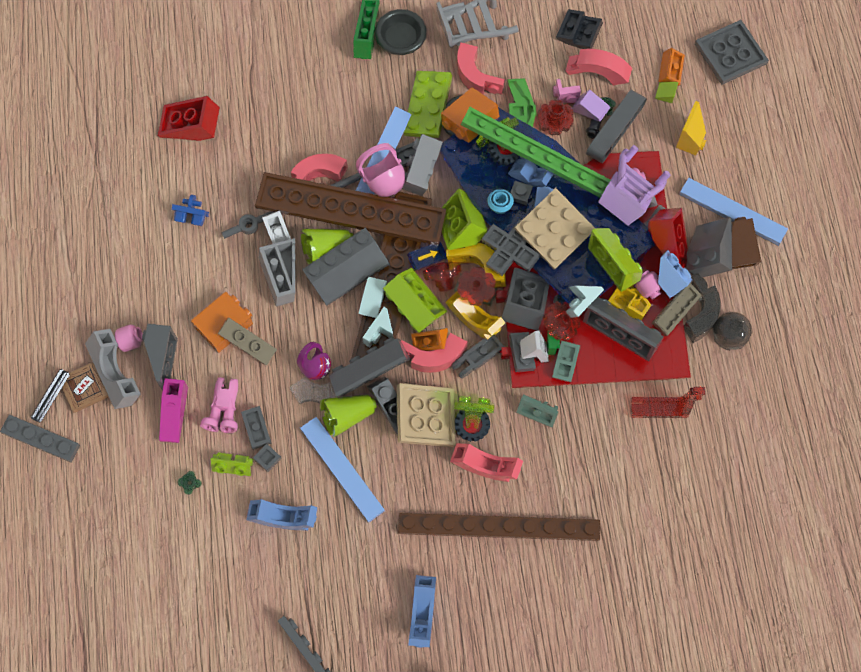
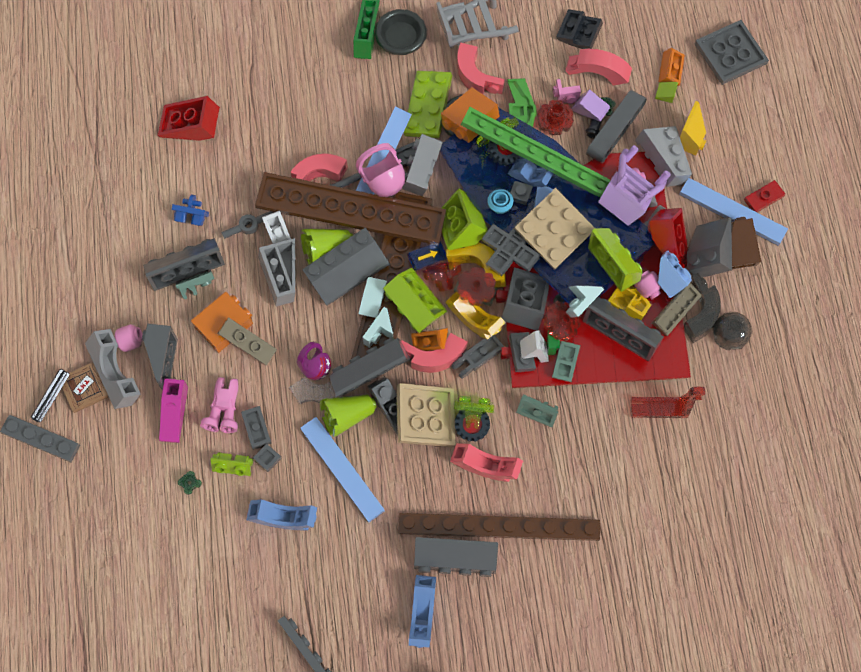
(183, 264): none -> dark grey slope
(202, 279): none -> sand green plate
(456, 556): none -> dark grey slope
(666, 153): none -> light grey wedge
(764, 196): none -> red plate

